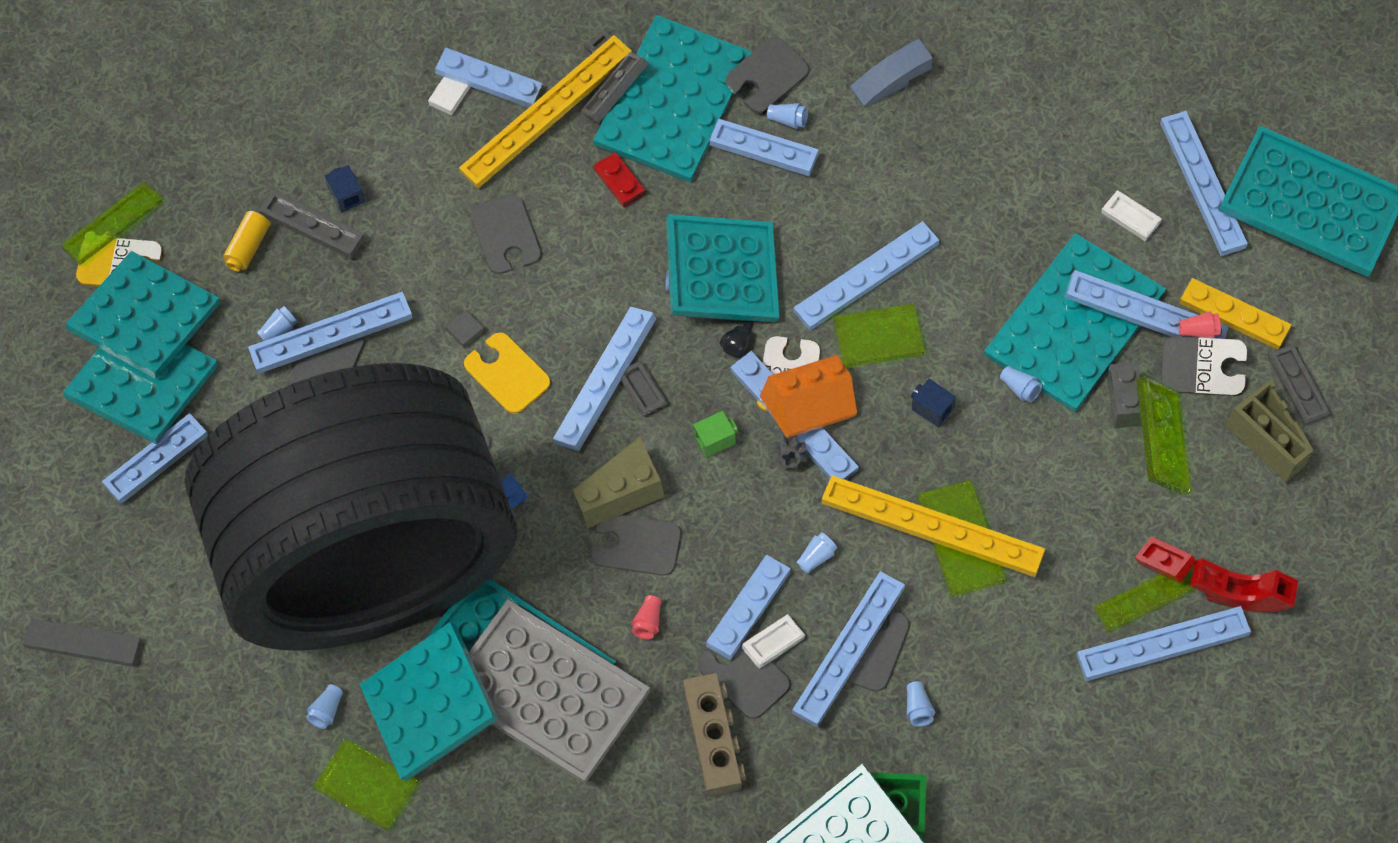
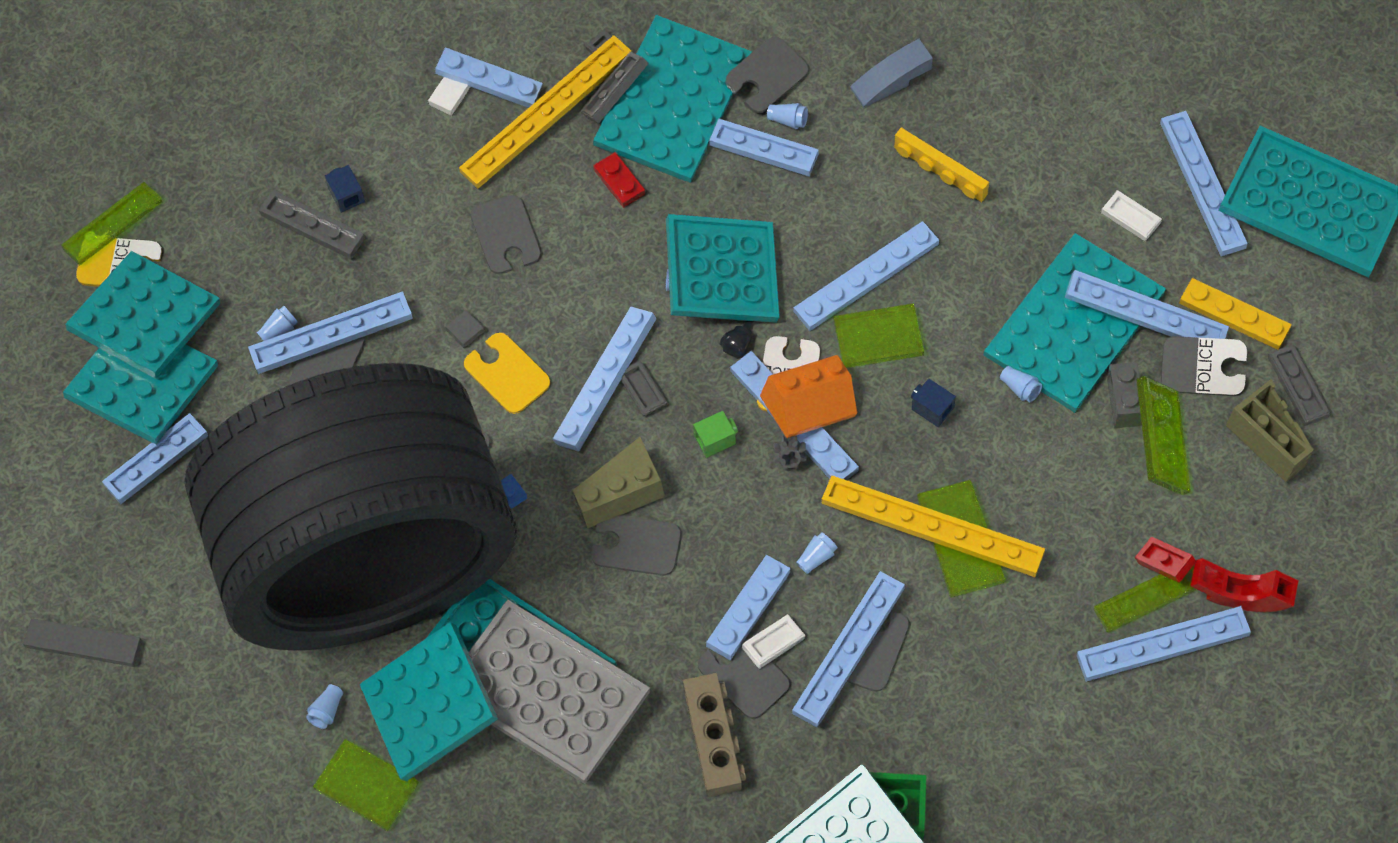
(246, 241): yellow brick -> none
(646, 621): coral cone -> none
(919, 708): light blue cone -> none
(939, 163): none -> yellow plate
(1203, 325): coral cone -> none

